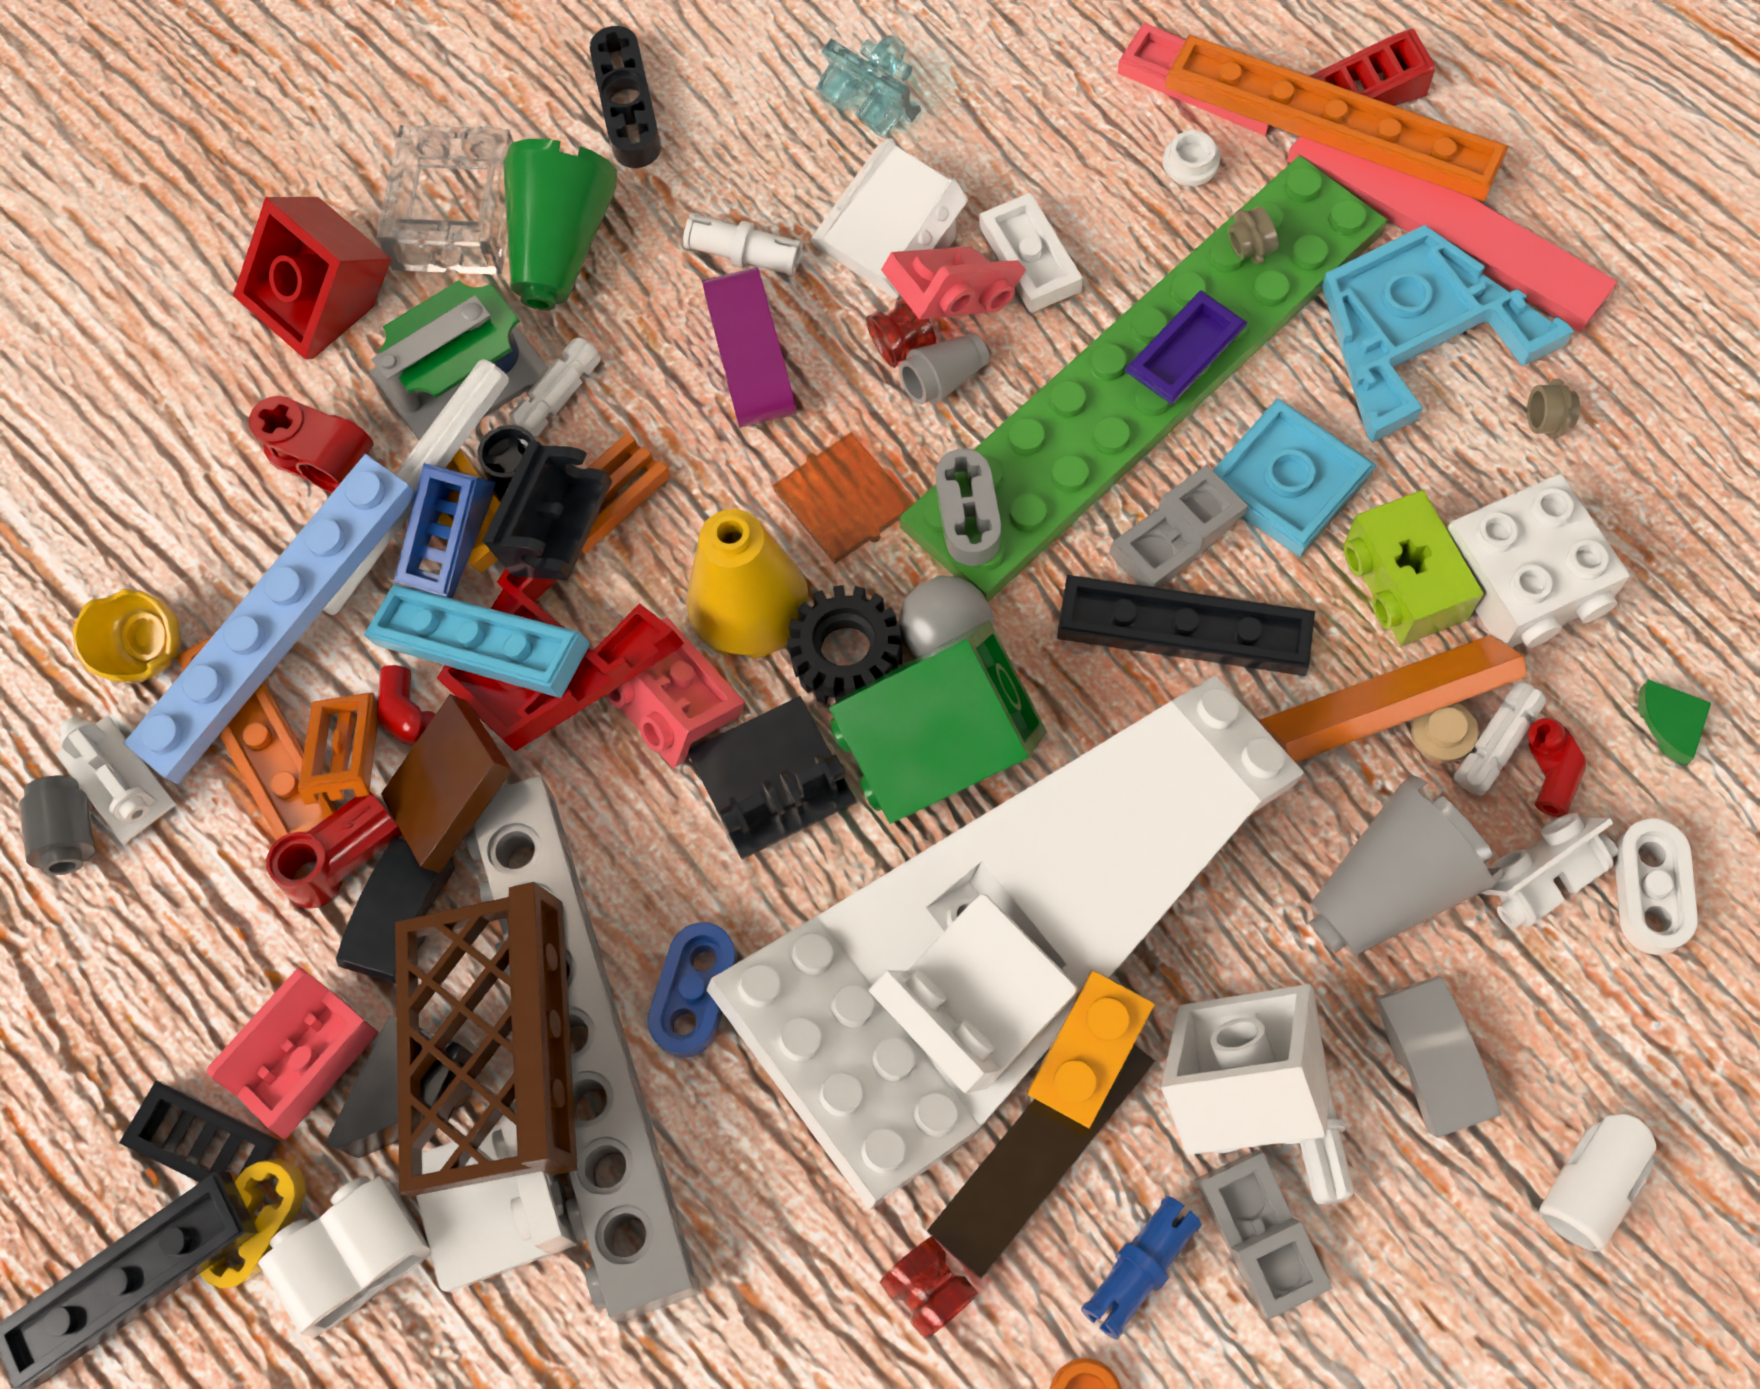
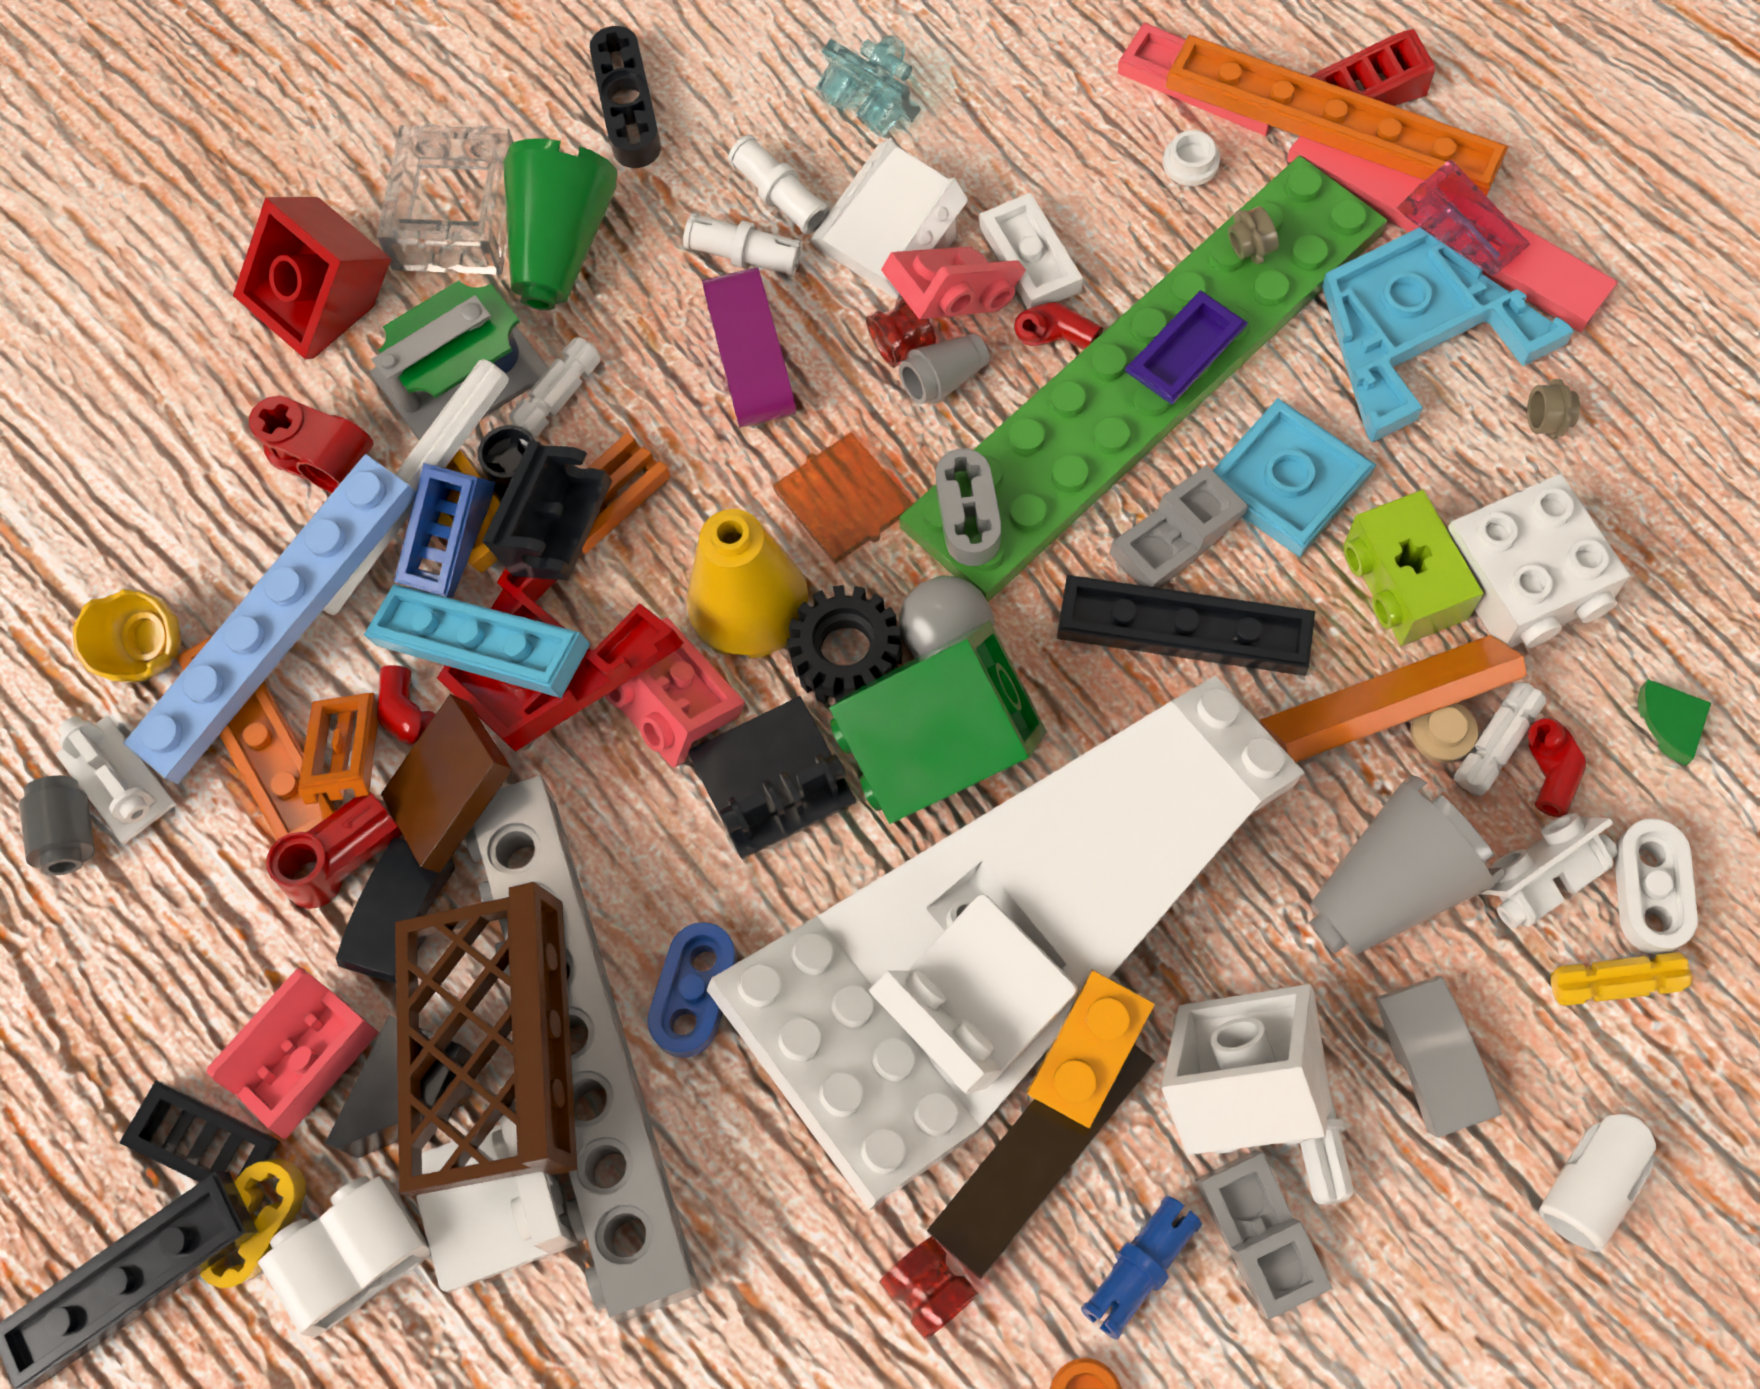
(778, 184): none -> white pin
(1055, 323): none -> red arm
(1463, 219): none -> clear pink slope
(1621, 978): none -> yellow axle

